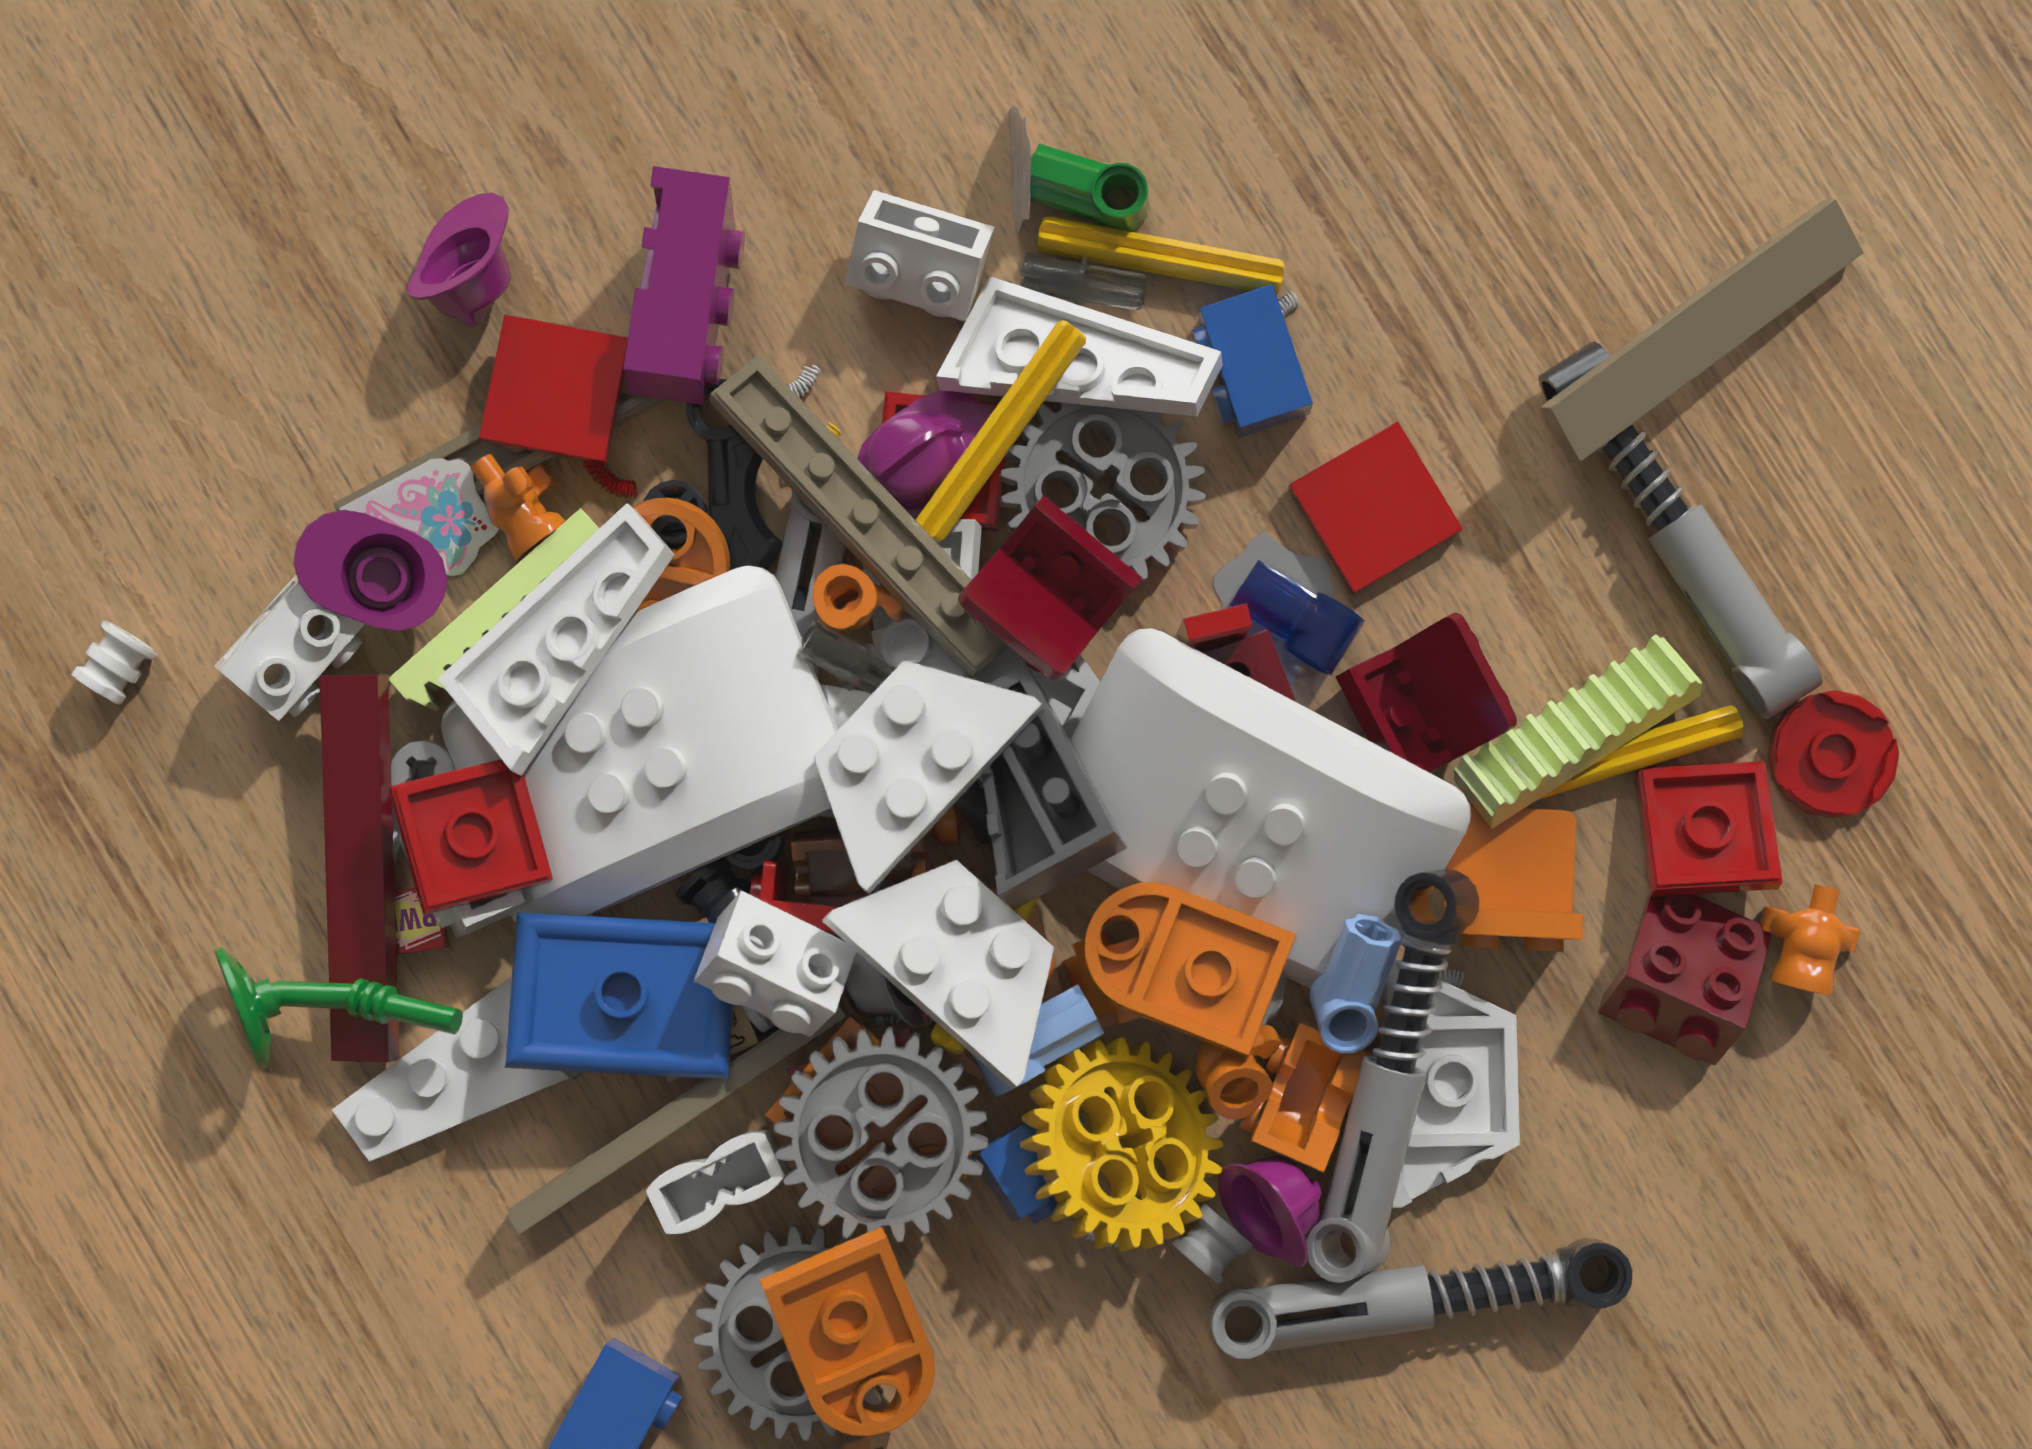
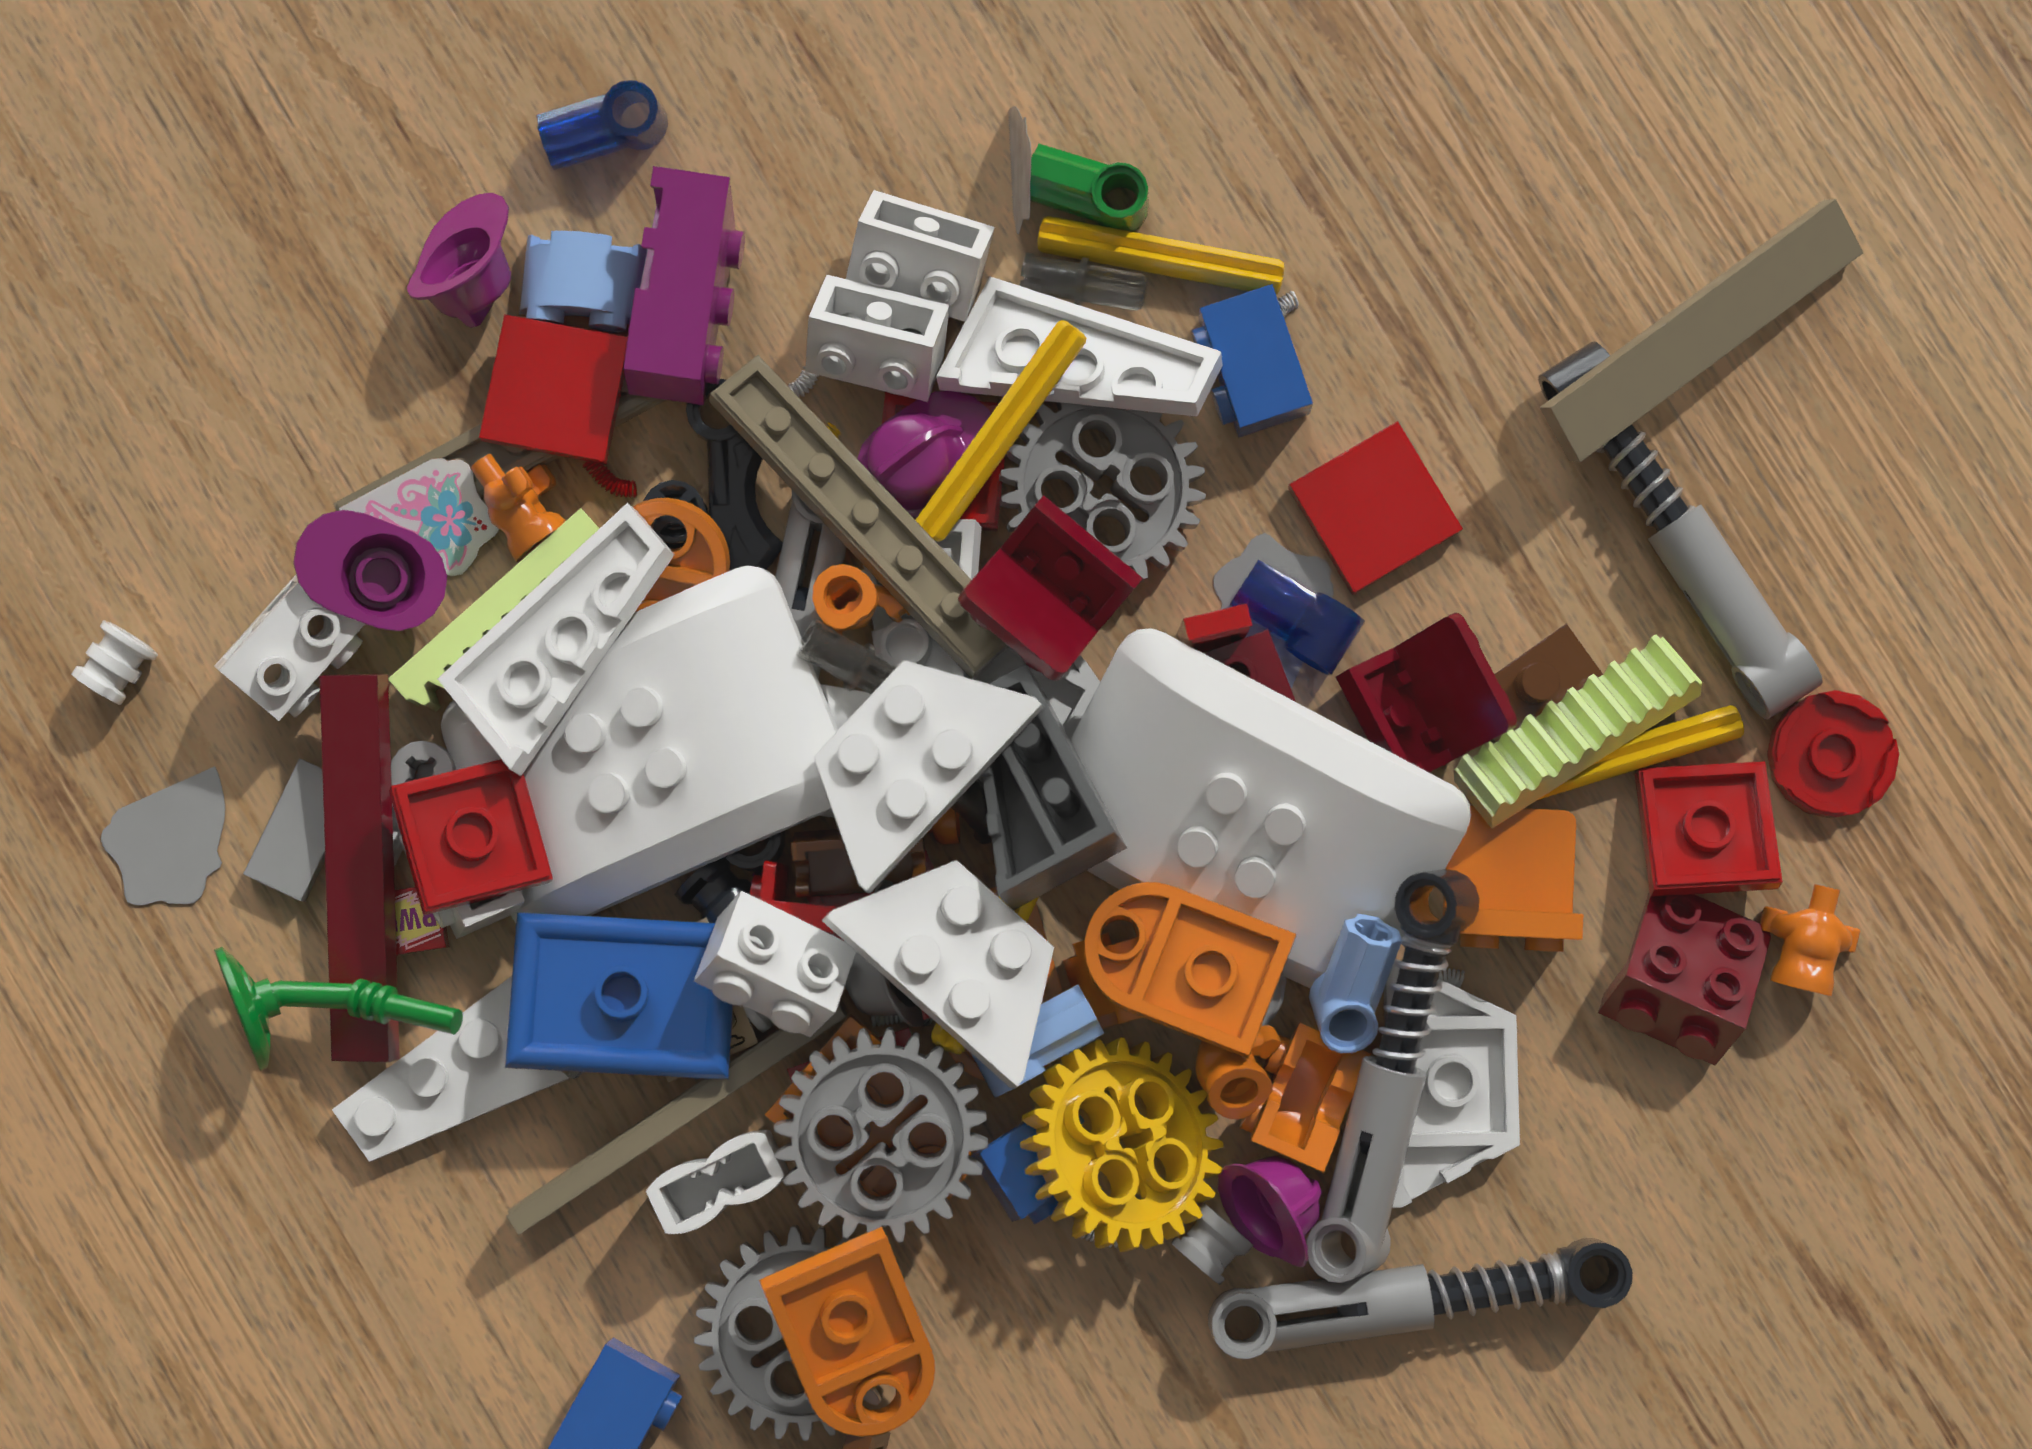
(169, 841): none -> light grey sticker
(293, 840): none -> light grey tile
(581, 277): none -> light blue cylinder
(595, 126): none -> clear blue piece
(876, 338): none -> white brick
(1546, 673): none -> reddish brown tile

